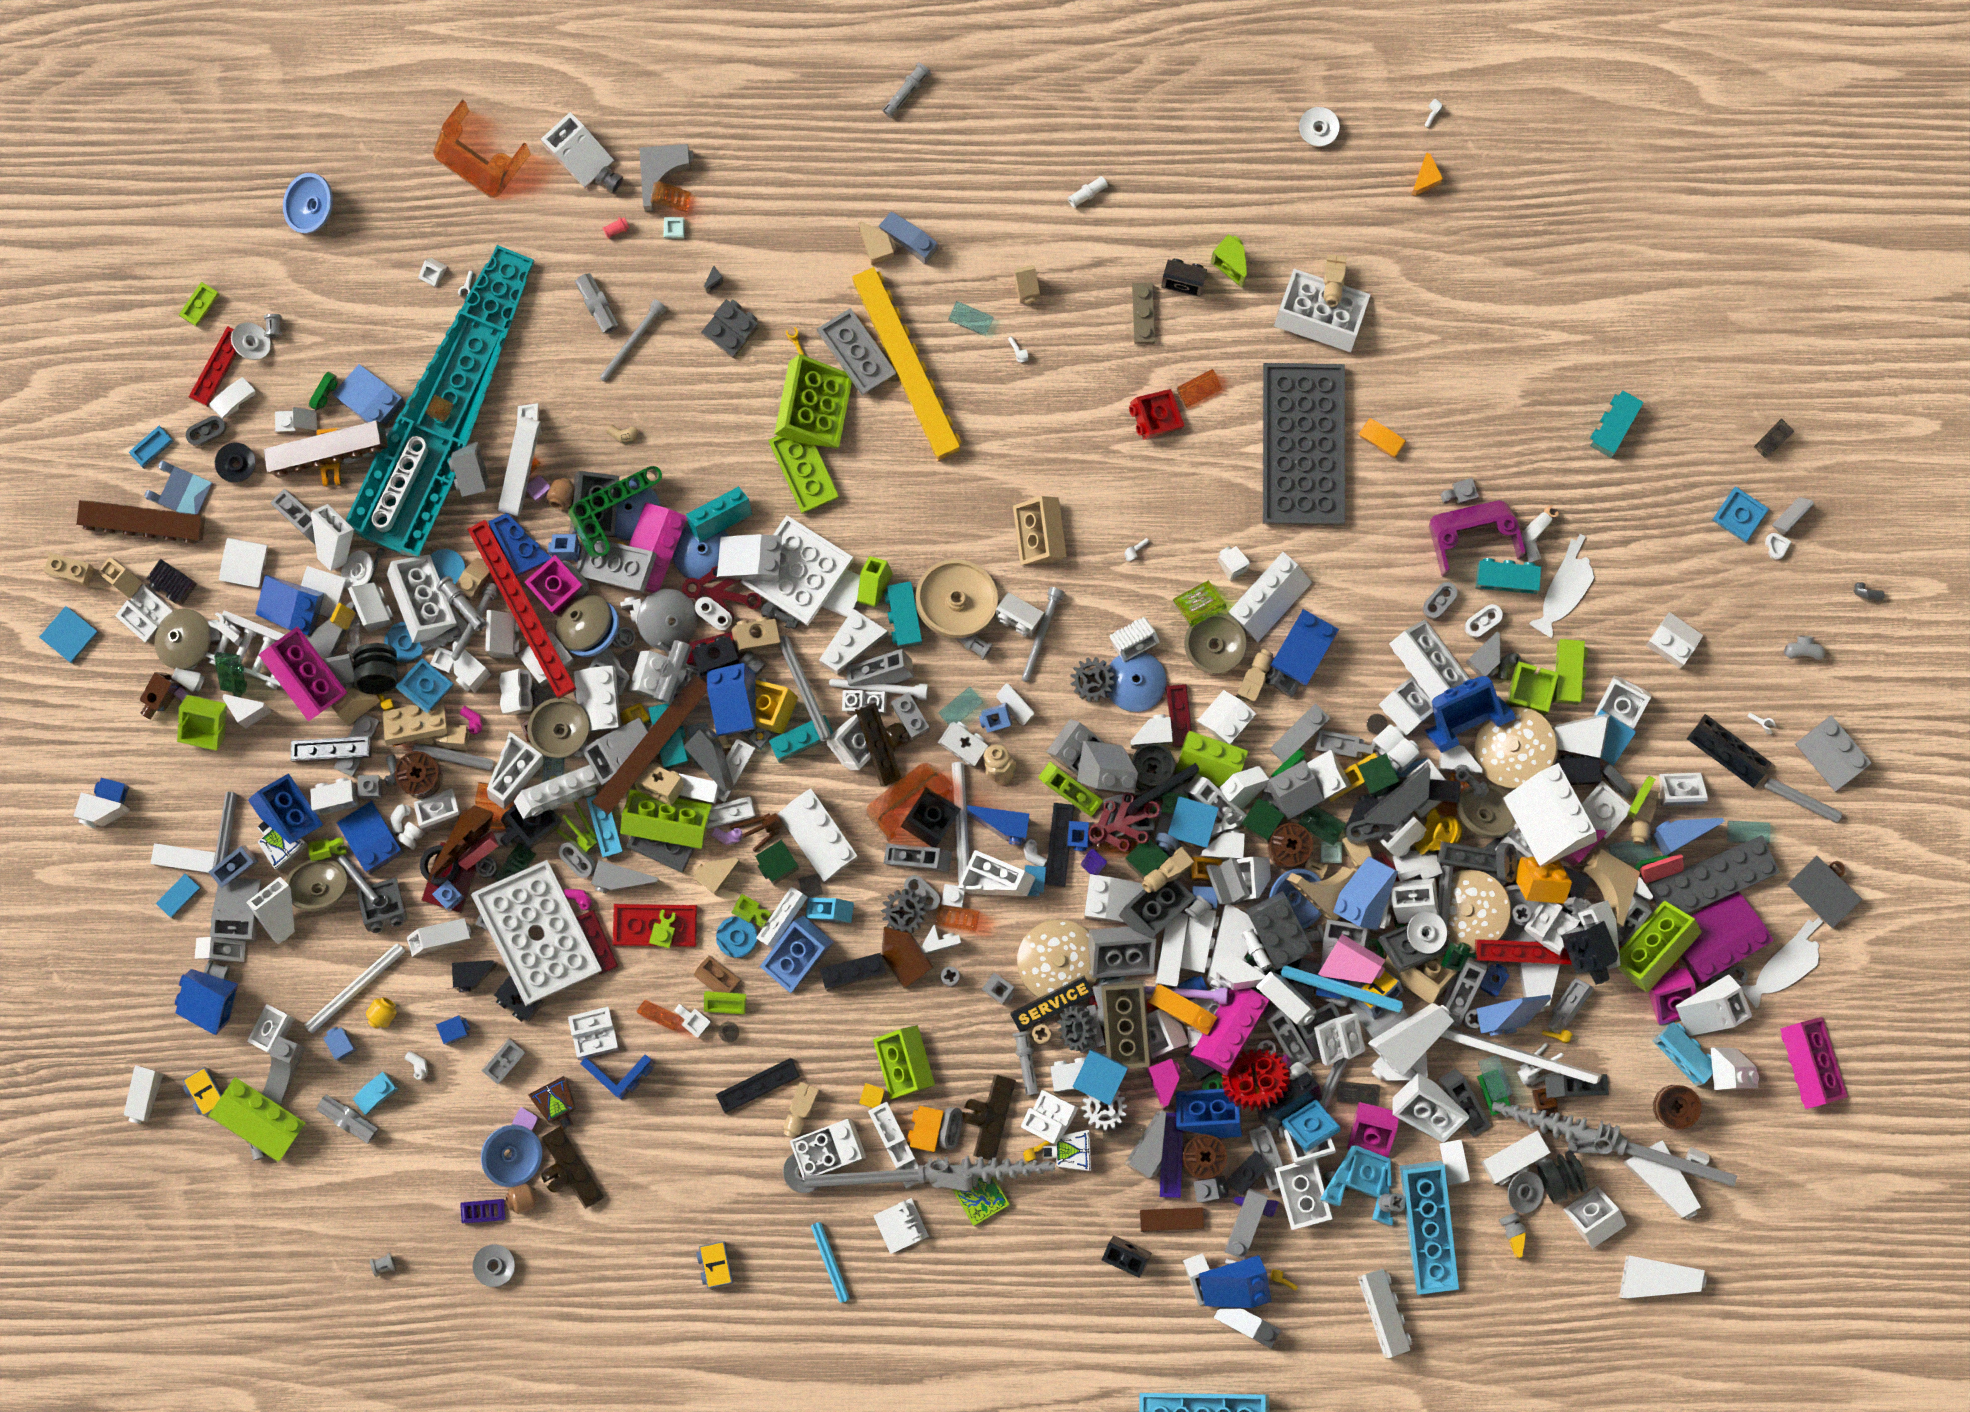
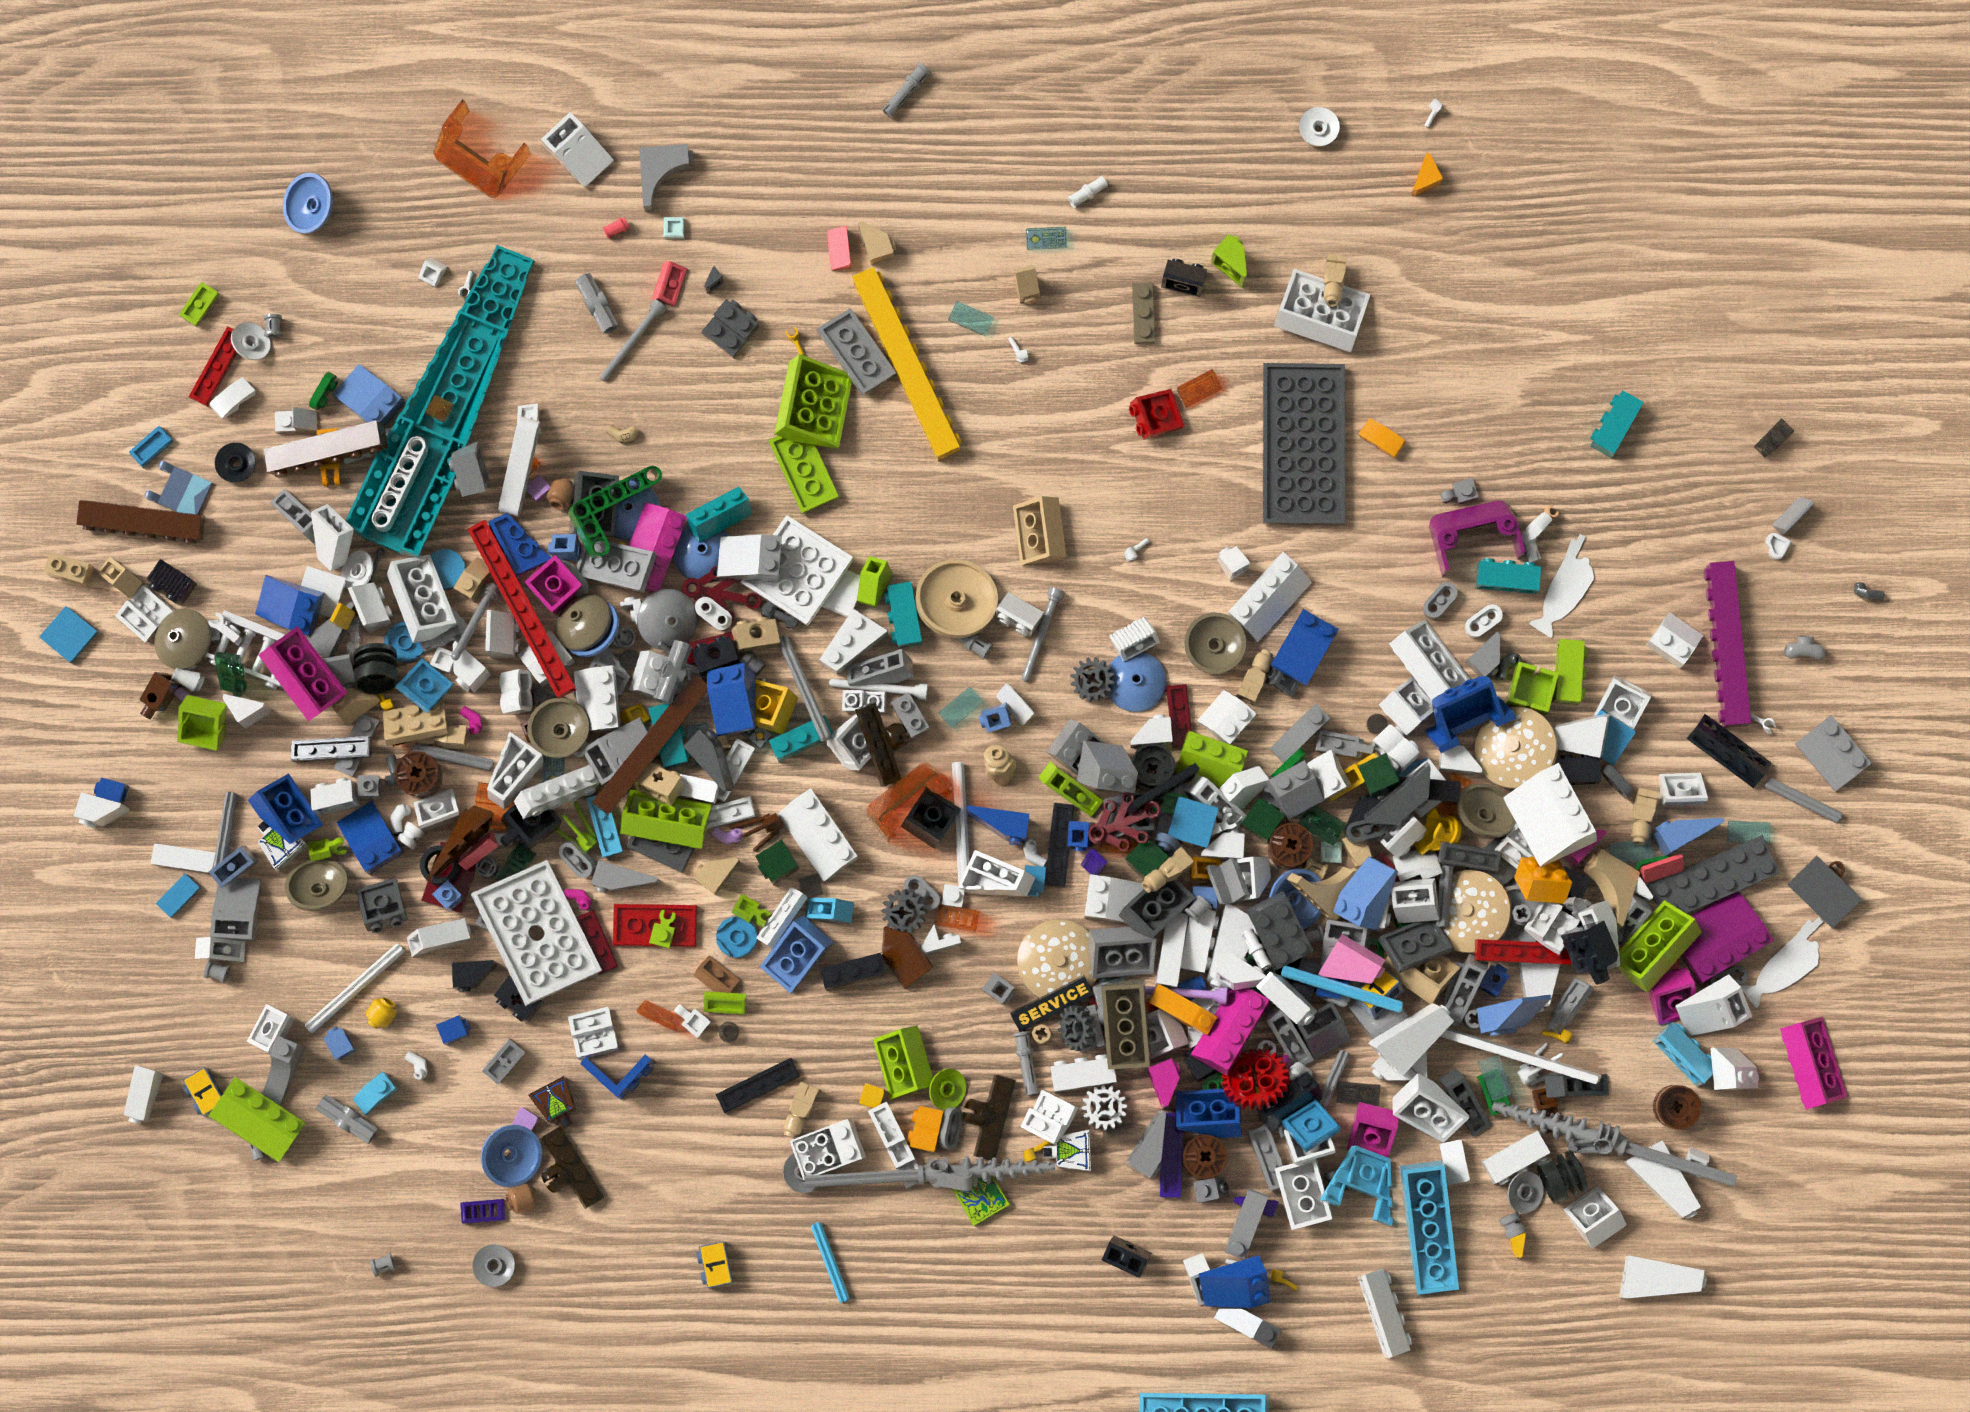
(205, 429): dark grey plate -> none
(205, 1000): blue slope -> none
(243, 562): white slope -> none
(274, 910): white slope -> none
(358, 879): light grey bar -> none
(456, 597): light grey pin -> none
(609, 179): flat silver wheel -> none
(657, 193): clear orange slope -> none
(669, 283): none -> coral slope
(839, 248): none -> coral slope
(901, 1225): white hinge -> none
(909, 237): sand blue slope -> none
(918, 857): dark grey slope -> none
(951, 741): white brick -> none
(953, 970): light grey bush -> none
(954, 1088): none -> lime dish
(1046, 238): none -> clear light blue tile
(1100, 1077): dark azure tile -> none
(1171, 1219): reddish brown tile -> none
(1199, 603): clear neon green tile -> none
(1248, 1173): black plate -> none
(1339, 1039): white slope -> none
(1394, 1205): light grey bush -> none
(1435, 930): white dish -> none
(1457, 956): dark green bracket -> none
(1462, 774): dark grey bar -> none
(1506, 862): dark grey beam -> none
(1605, 808): white plate -> none
(1643, 792): lime tile -> none
(1728, 644): none -> magenta brick
(1740, 514): dark azure tile -> none

